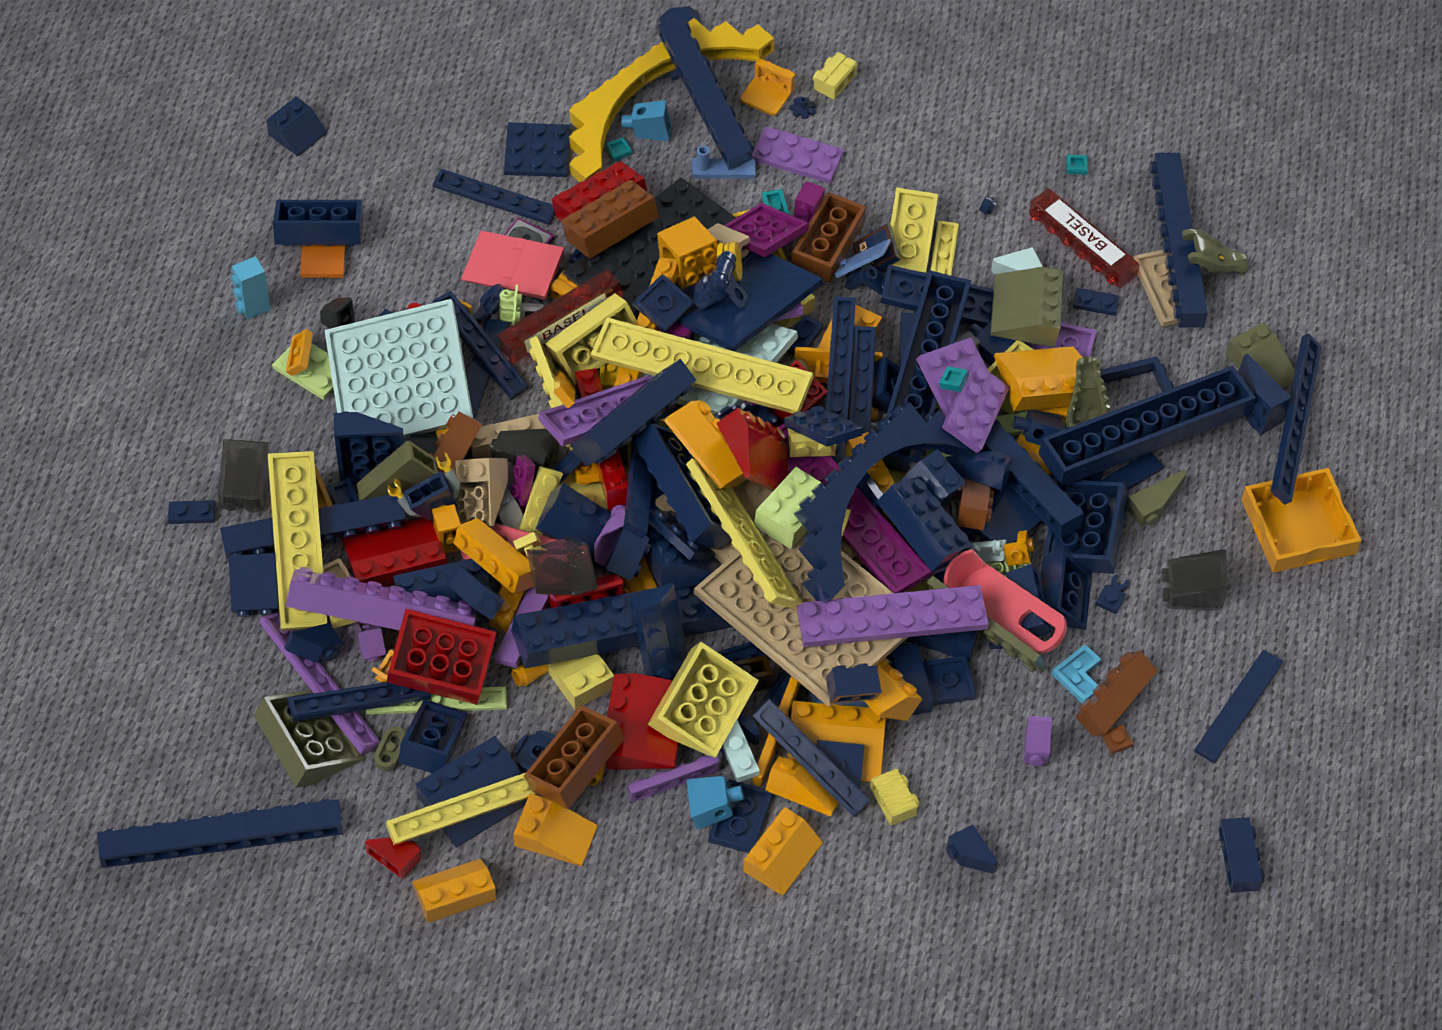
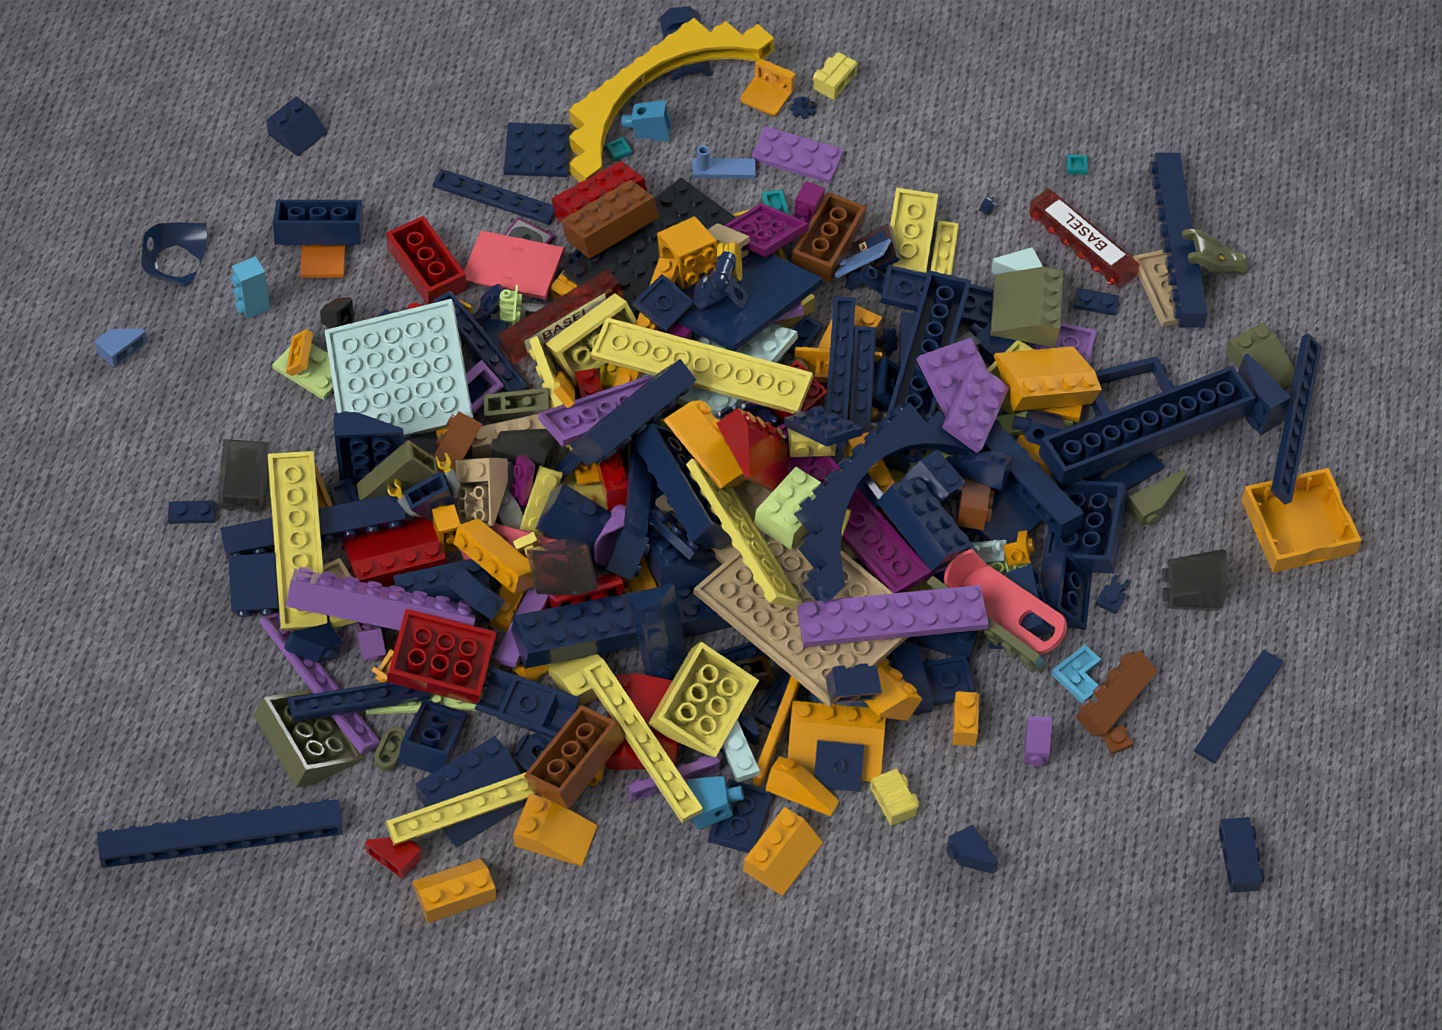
(120, 344): none -> medium blue slope
(165, 235): none -> dark blue piece
(425, 260): none -> red brick
(484, 372): none -> medium lavender tile
(515, 404): none -> olive slope
(527, 703): none -> dark blue piece
(642, 740): none -> light yellow plate
(704, 92): dark blue brick -> none
(811, 757): dark blue tile -> none
(888, 341): none -> dark blue plant
(954, 379): teal plate -> none
(965, 718): none -> light orange brick
(1088, 394): olive animal -> none

